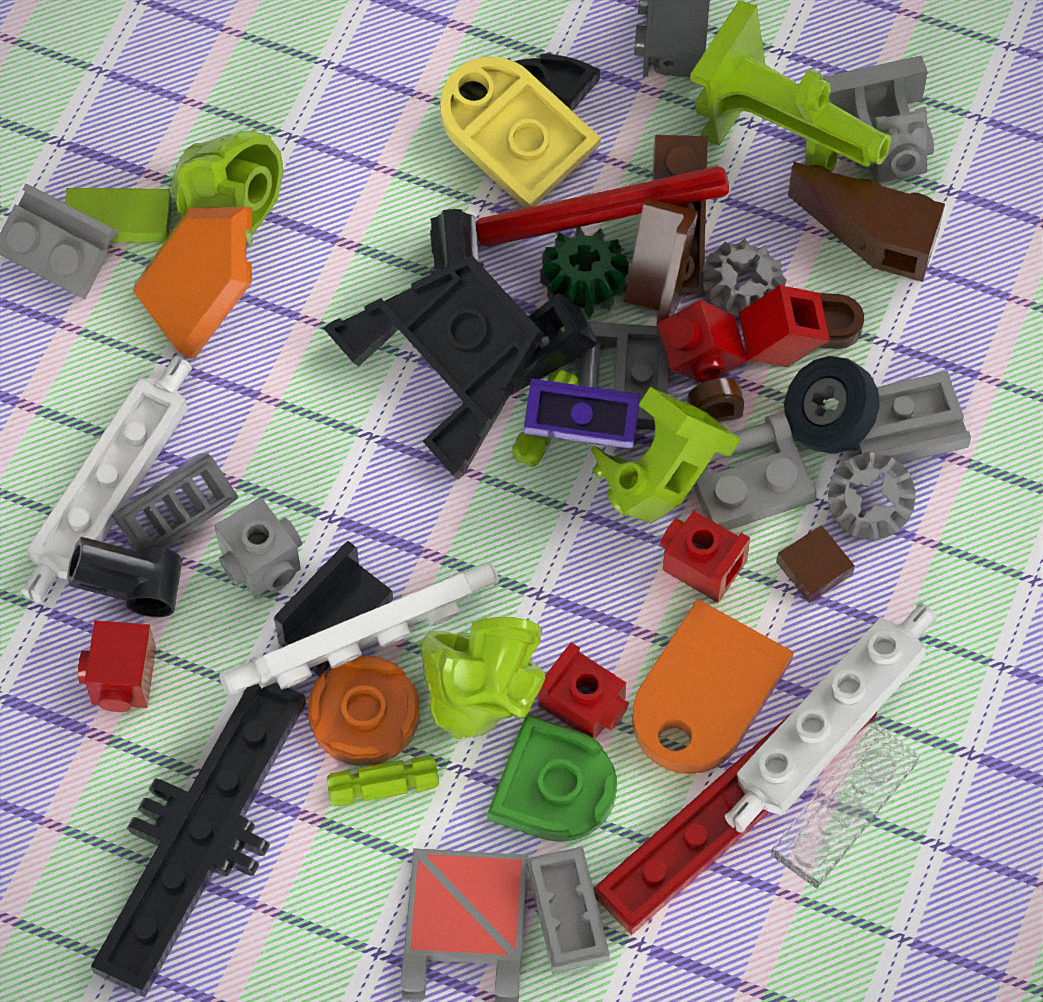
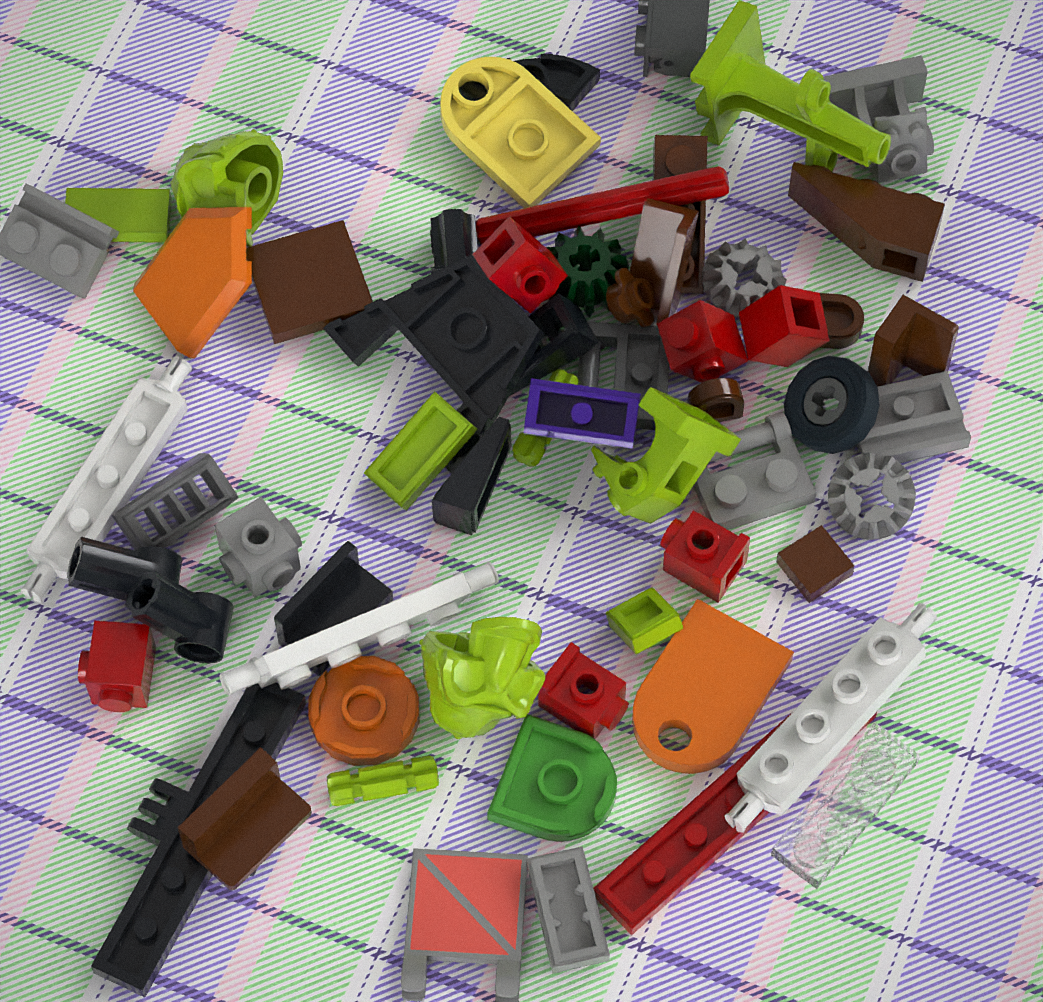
(192, 619): none -> black piece
(244, 821): none -> reddish brown panel
(308, 280): none -> reddish brown tile
(420, 451): none -> lime tile
(468, 489): none -> black slope
(520, 265): none -> red brick
(631, 299): none -> reddish brown plate
(644, 620): none -> lime tile
(913, 339): none -> reddish brown panel

